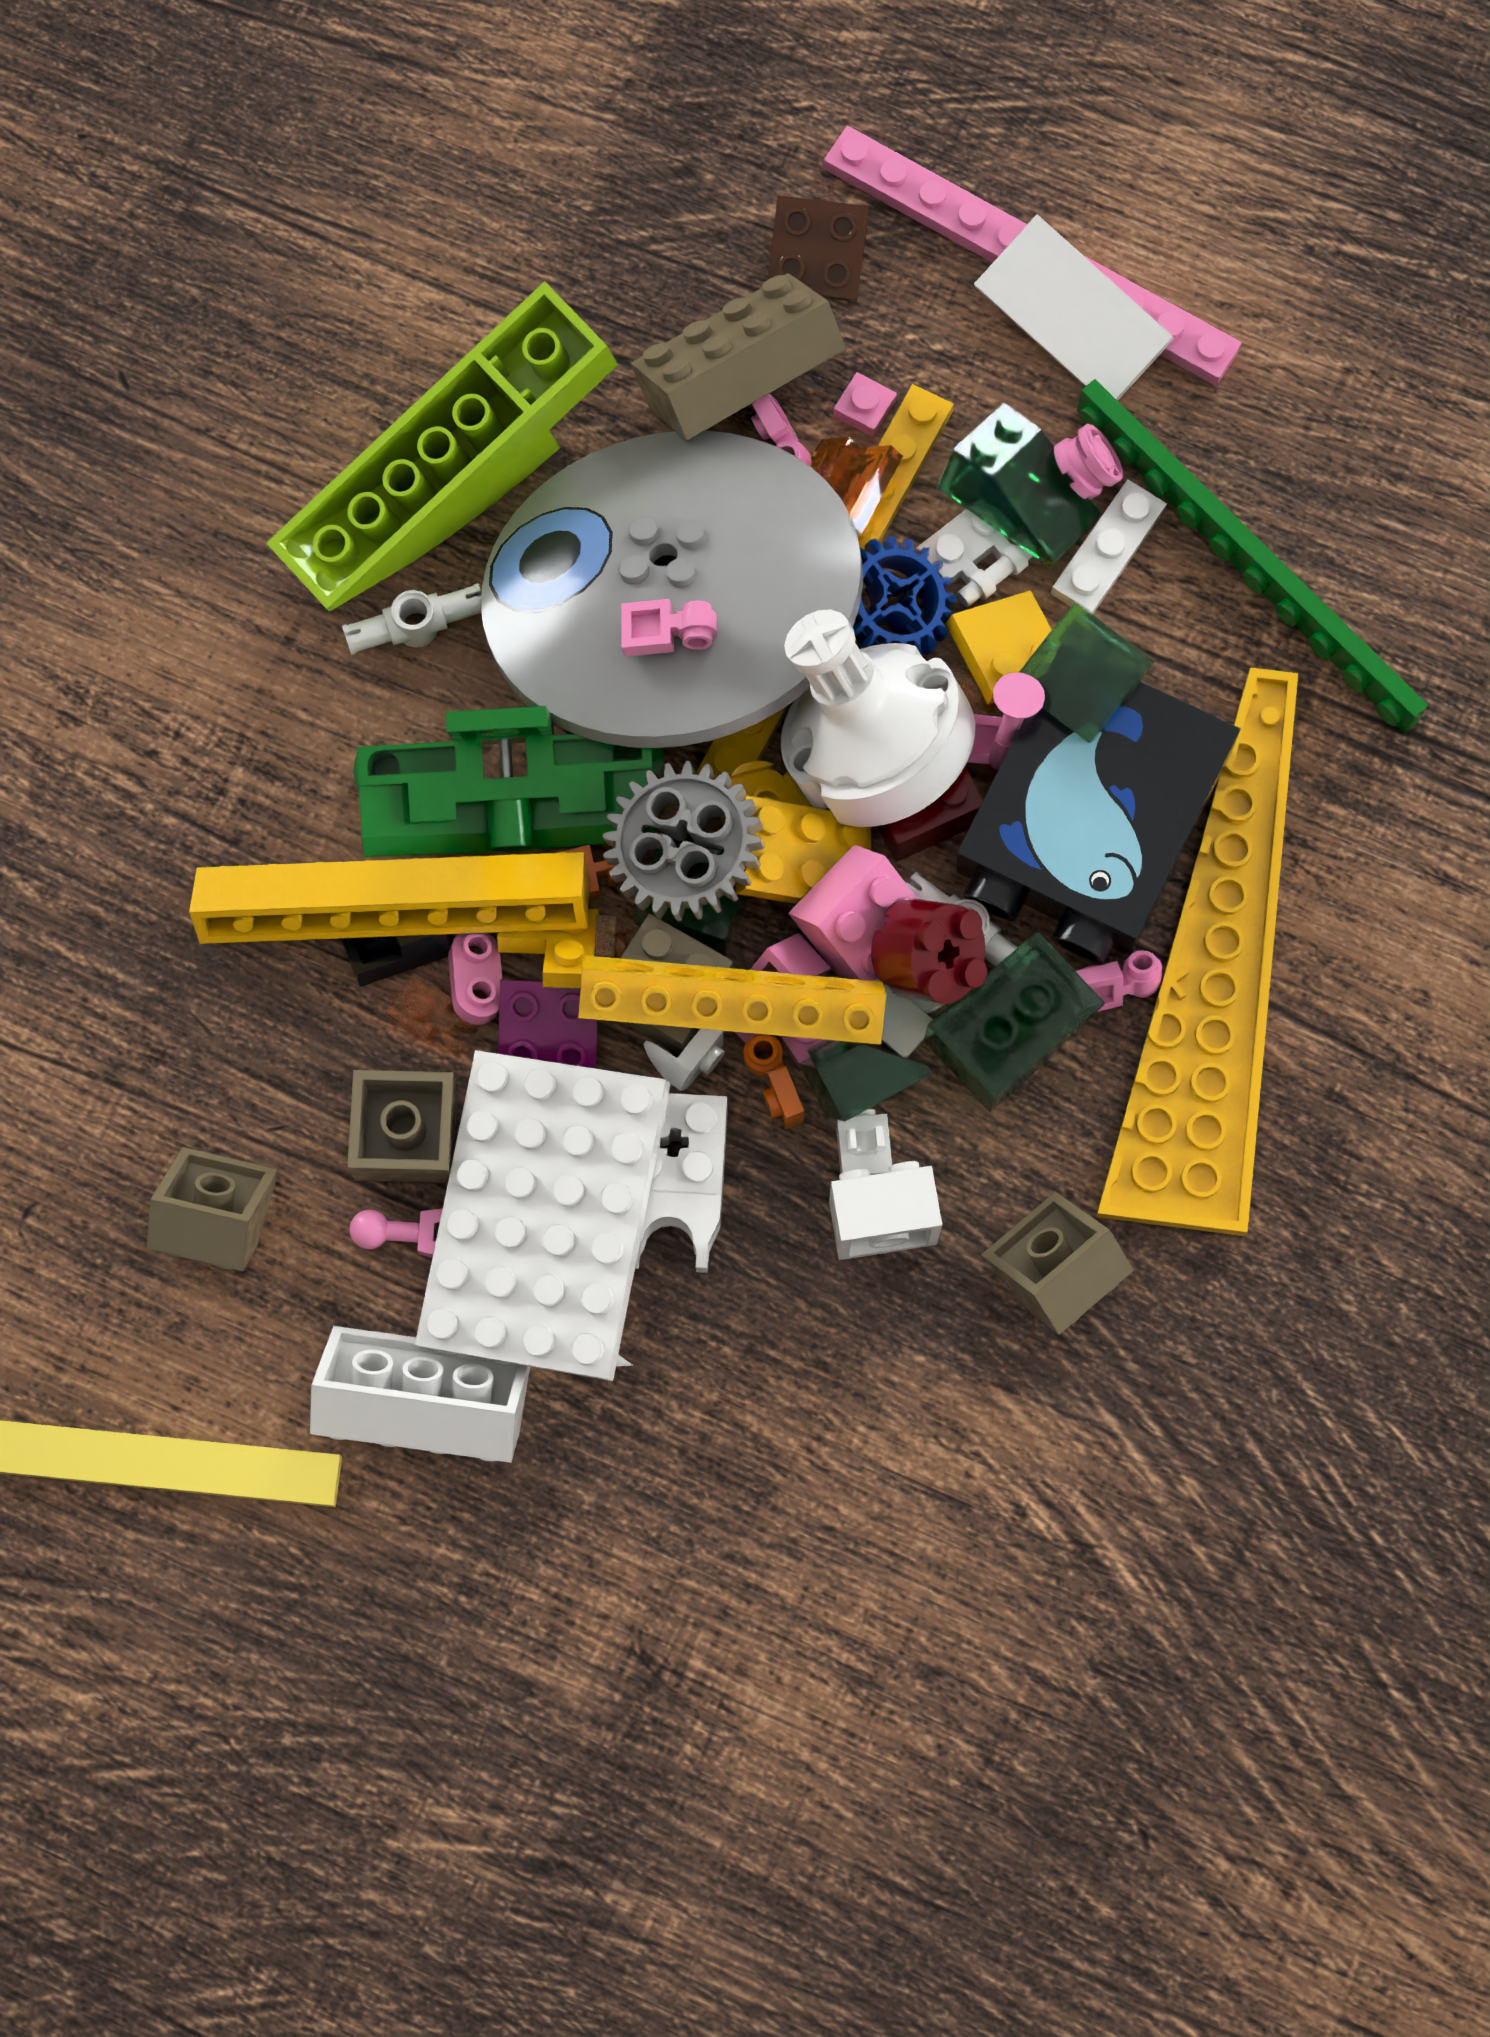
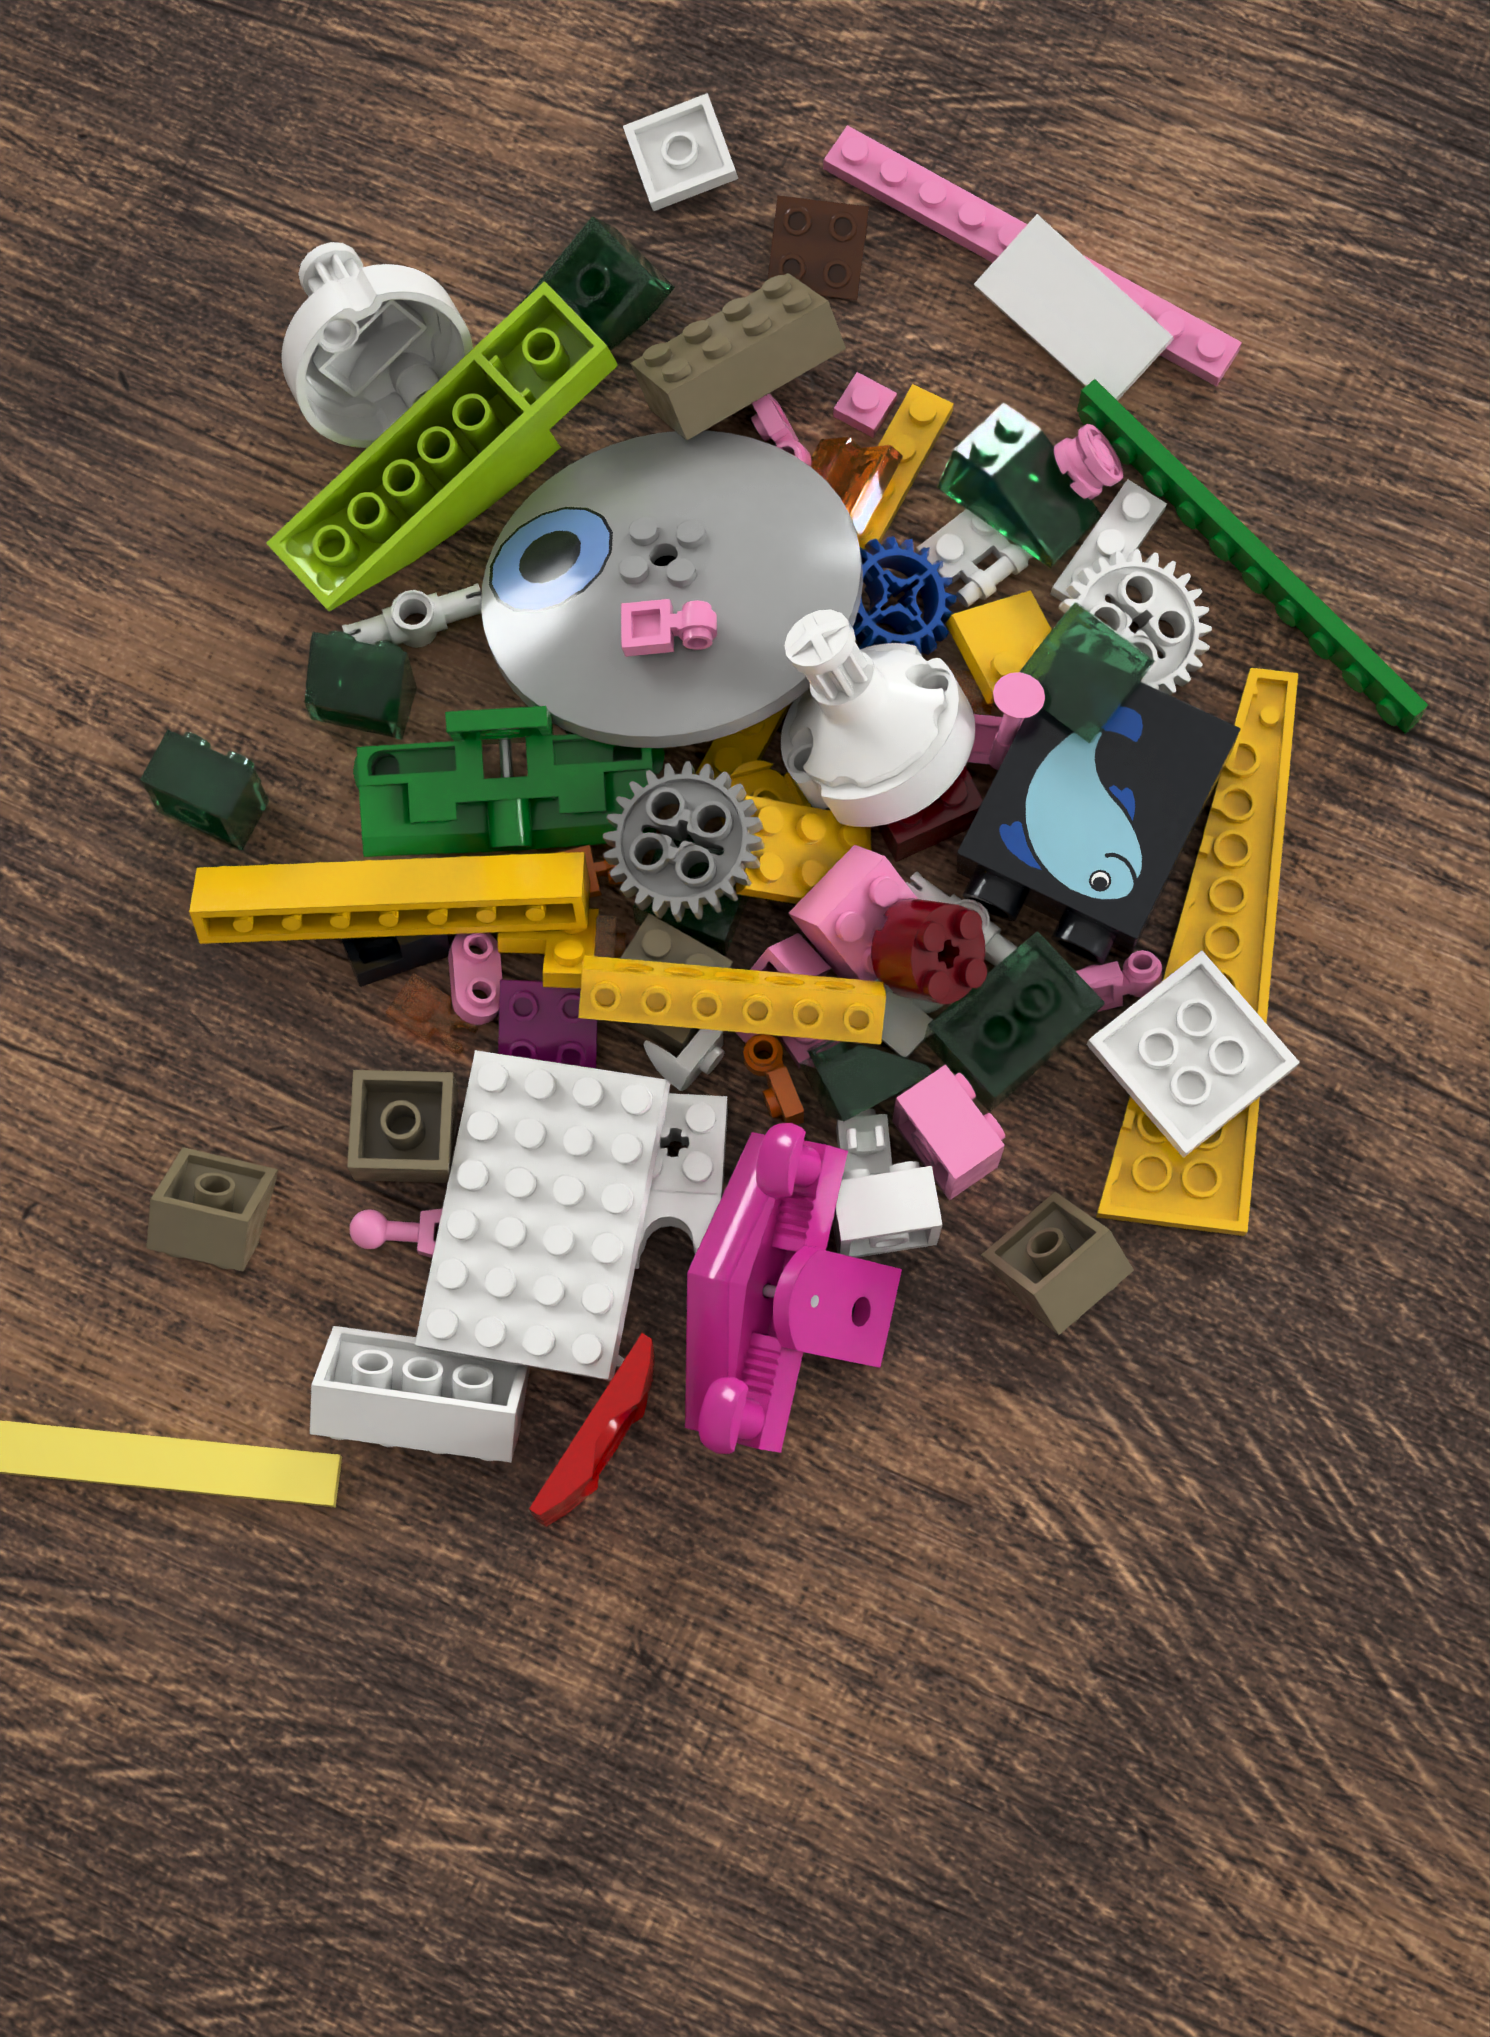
(205, 788): none -> clear green brick
(359, 684): none -> clear green slope
(367, 343): none -> white piece
(599, 1436): none -> red slope
(607, 282): none -> clear green slope
(680, 152): none -> white plate
(772, 1291): none -> dark pink piece
(949, 1130): none -> bright pink brick
(1162, 599): none -> white gear
(1192, 1053): none -> white plate

